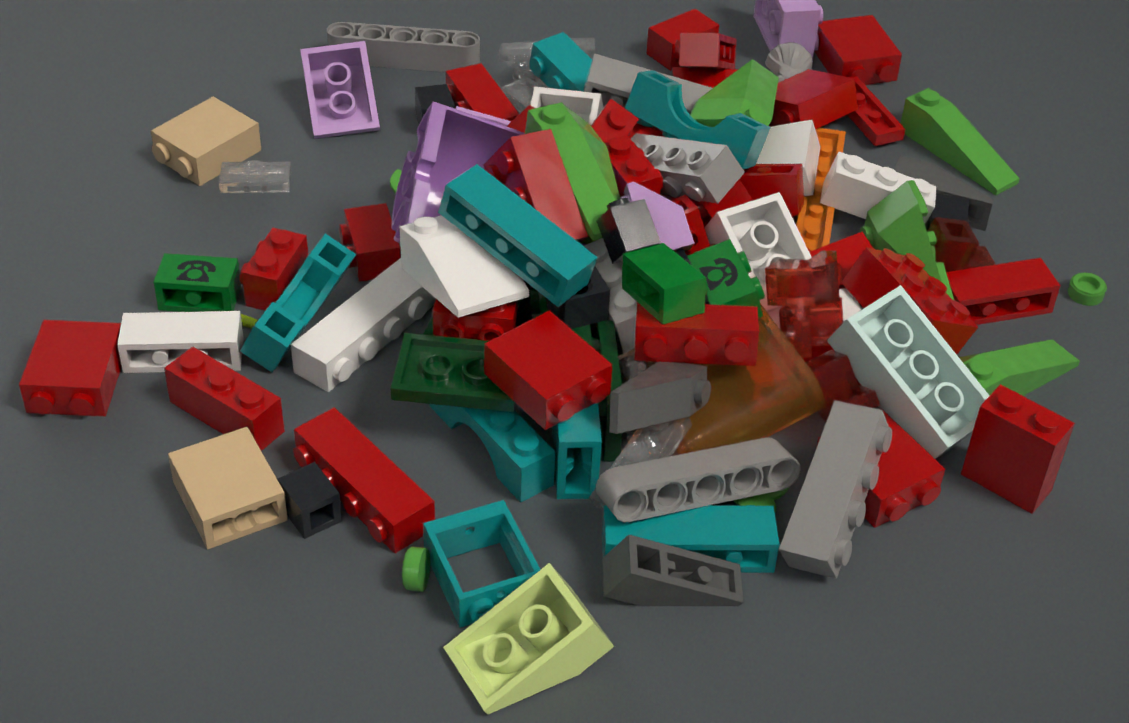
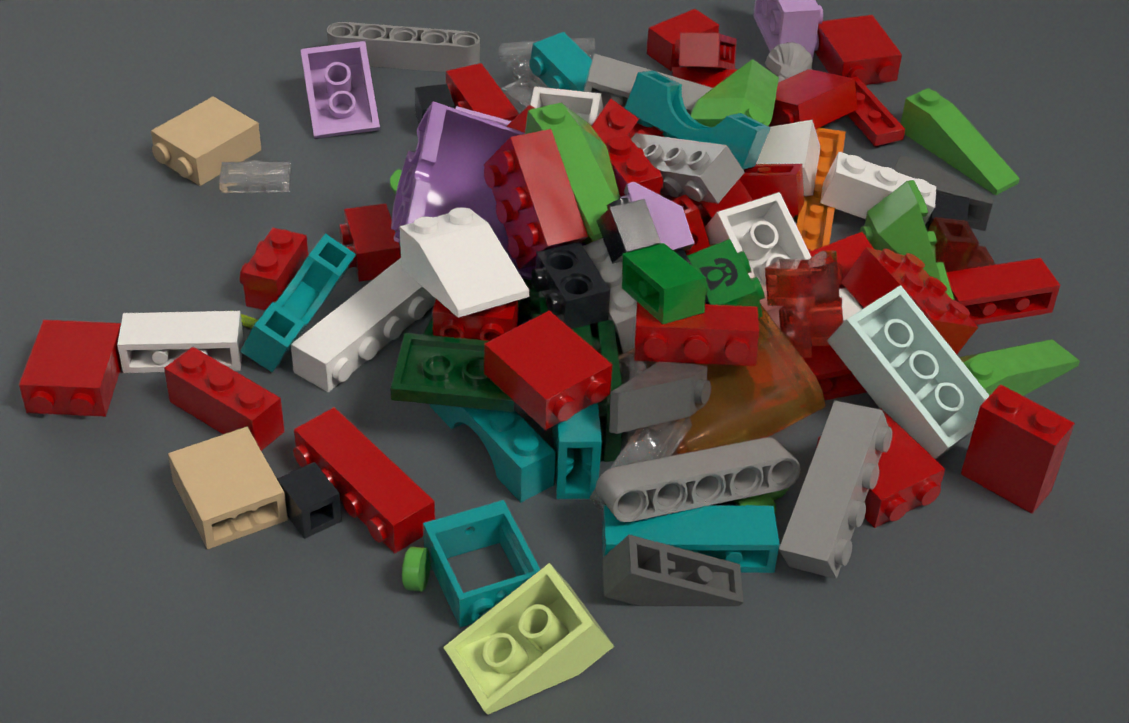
(197, 283): green brick -> none
(517, 235): teal brick -> none
(839, 382): clear red brick -> none
(1087, 289): bright green tile -> none

